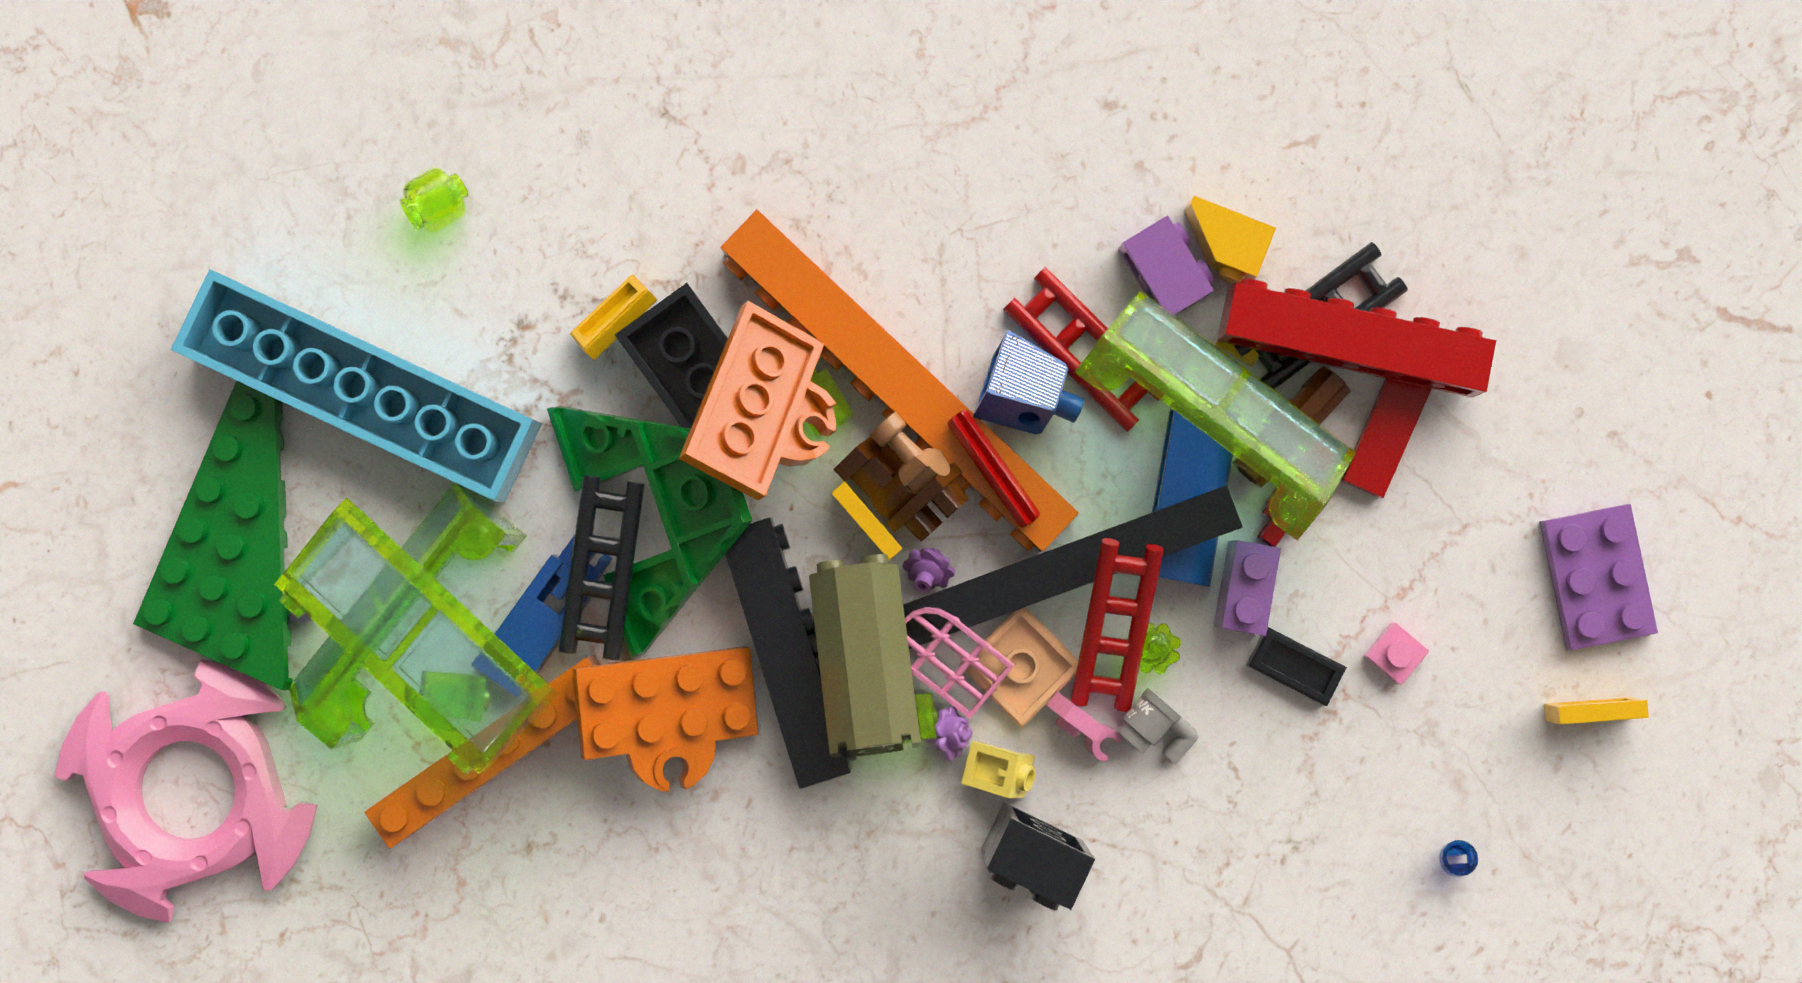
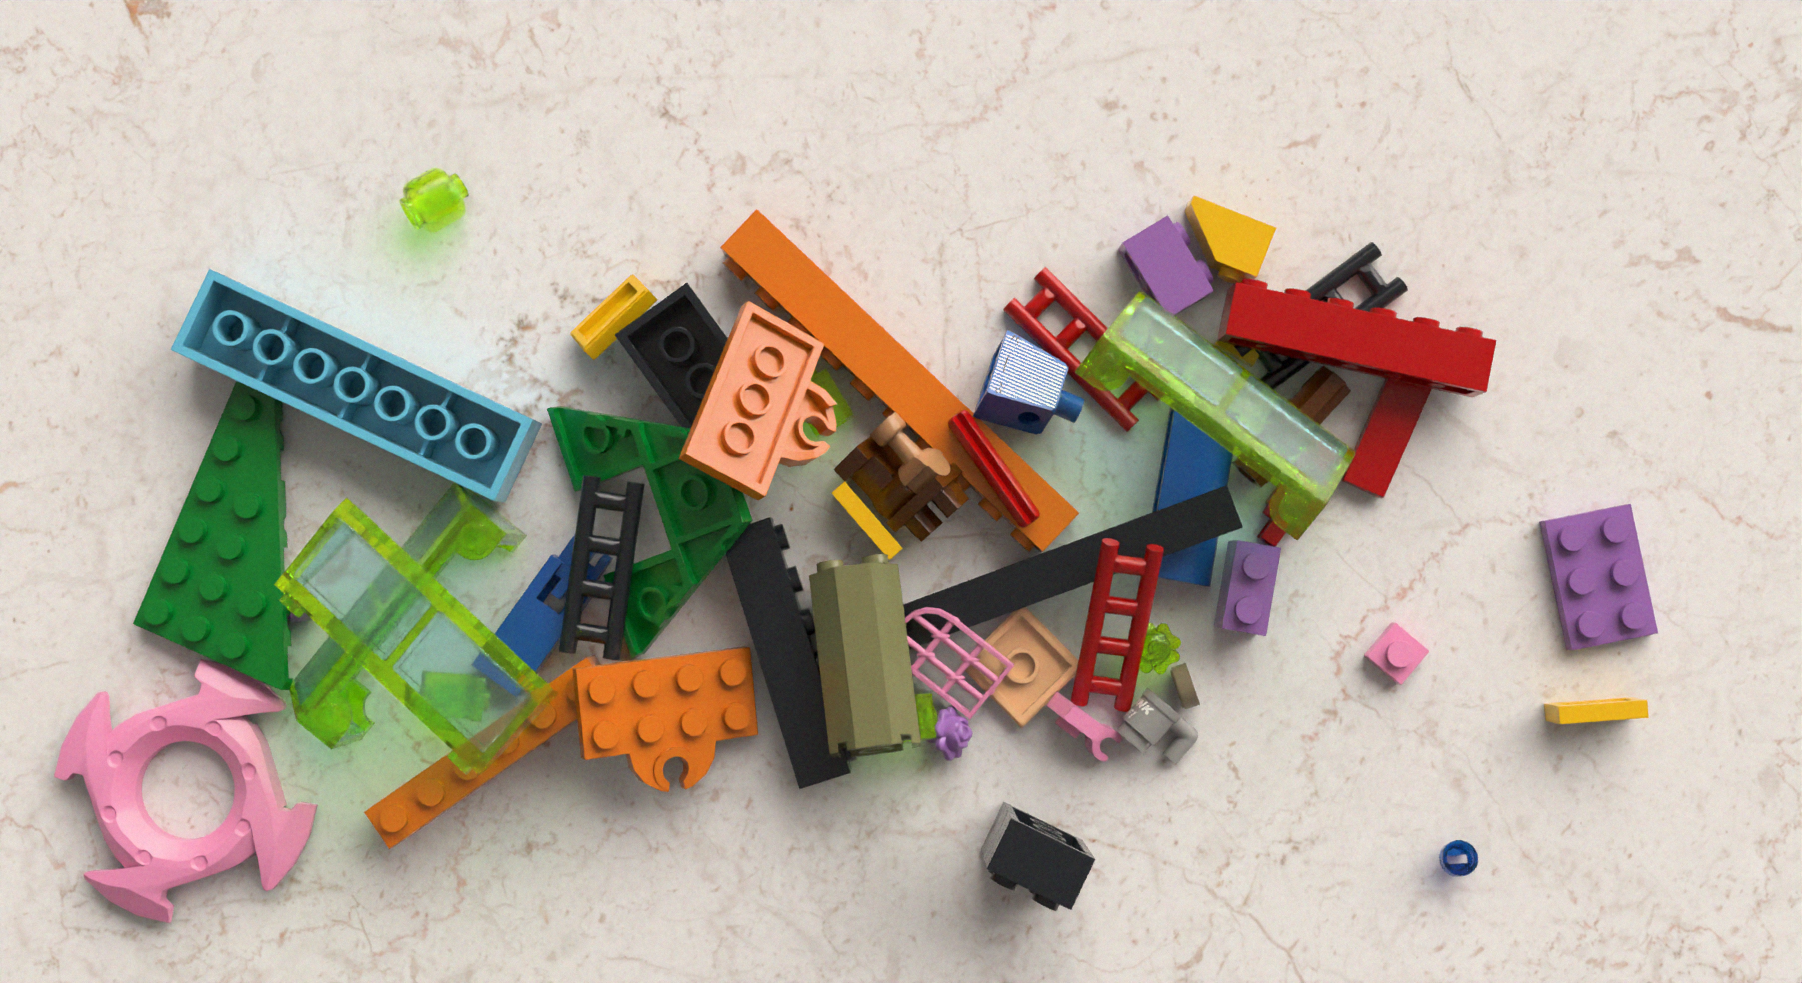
(928, 569): medium lavender plant -> none
(999, 770): light yellow bracket -> none
(1184, 686): none -> dark tan tile
(1296, 666): black tile -> none

